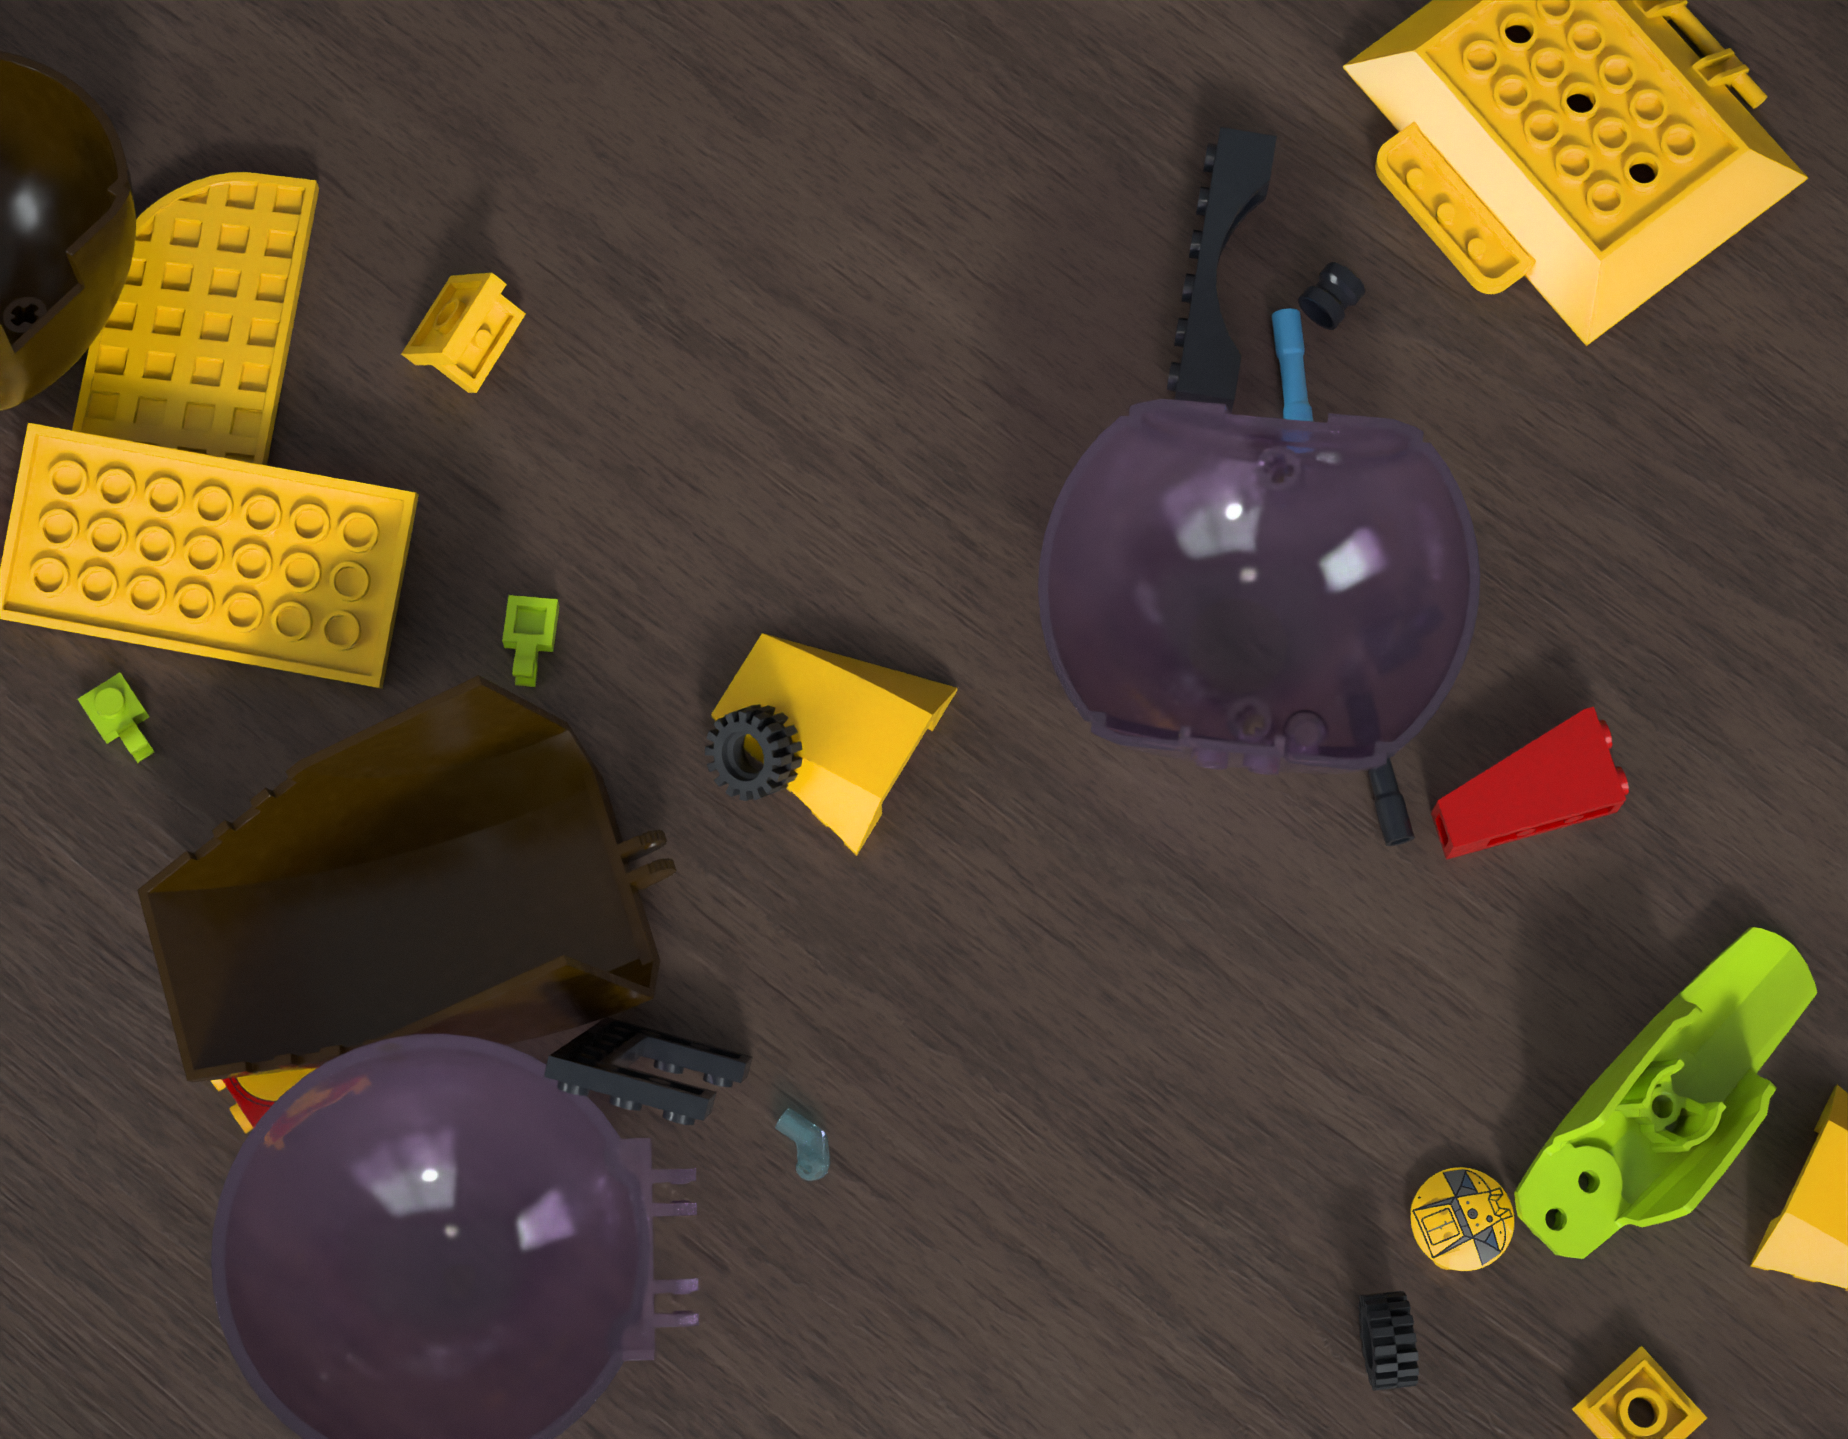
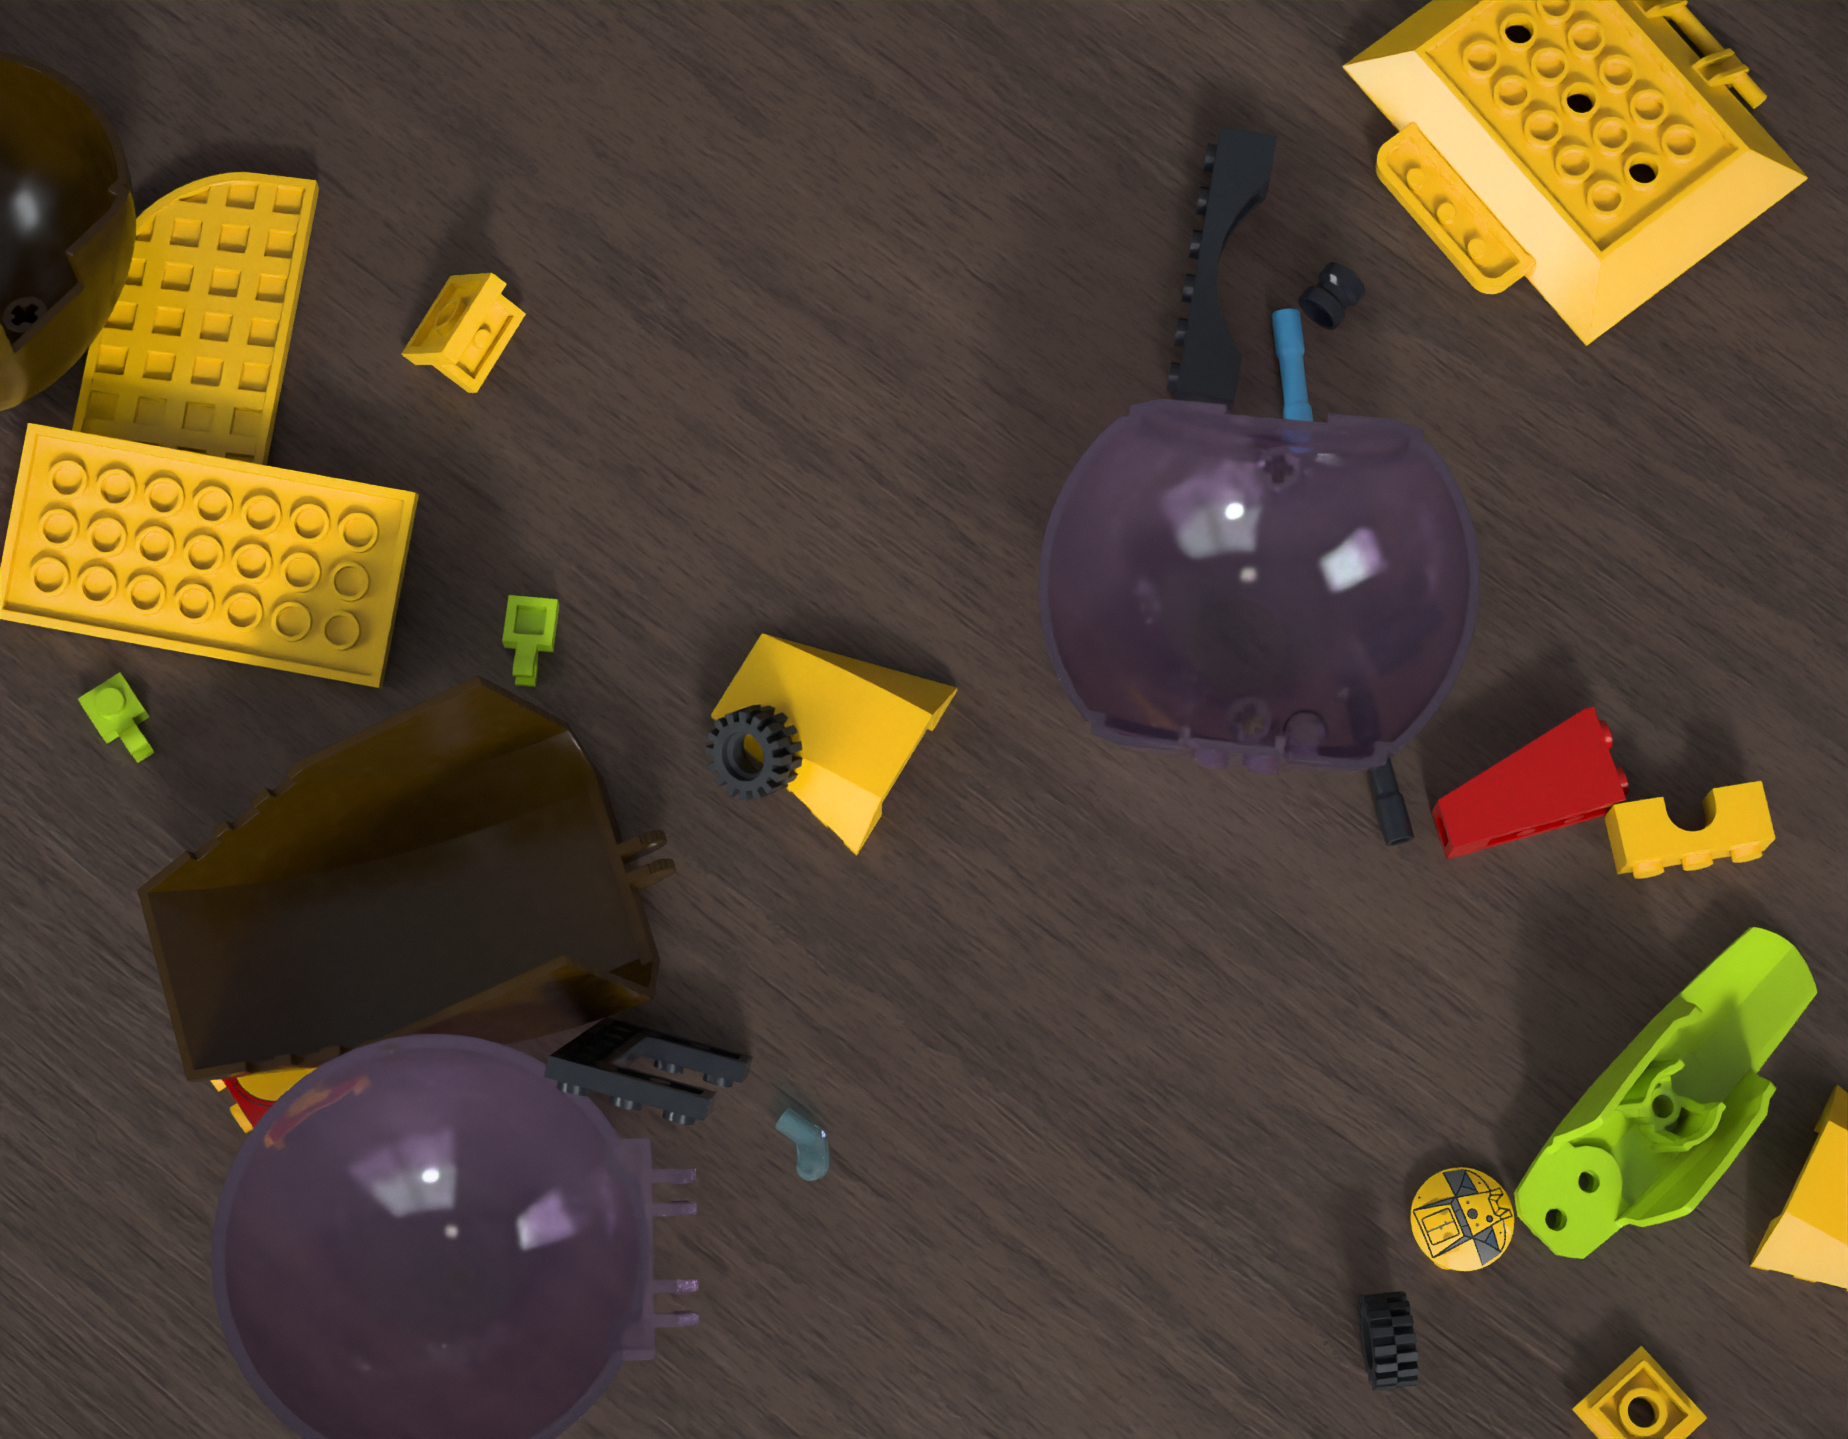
(1647, 839): none -> yellow arch

